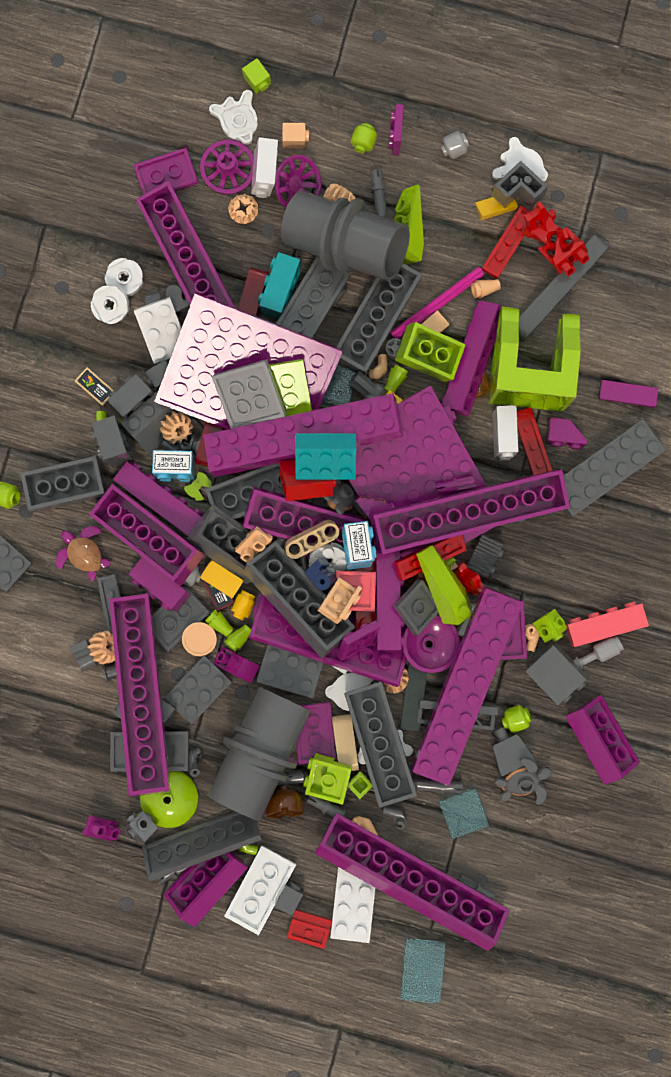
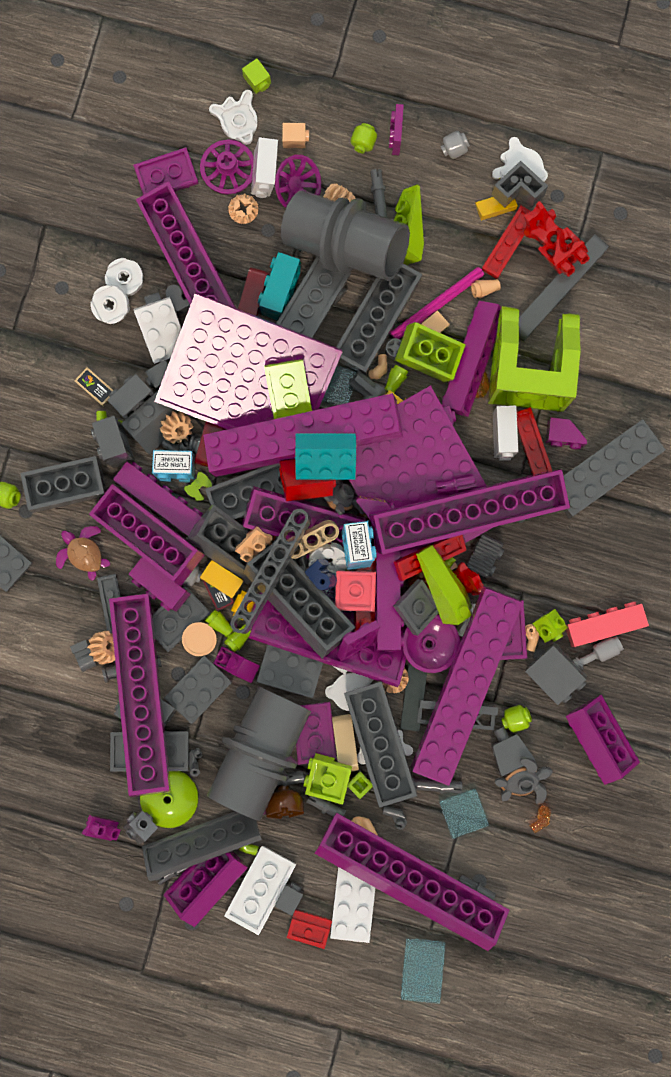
(249, 394): light grey plate -> none
(271, 561): none -> dark grey beam
(339, 600): light nougat bracket -> none
(543, 819): none -> clear orange arm
(628, 393): magenta tile -> none

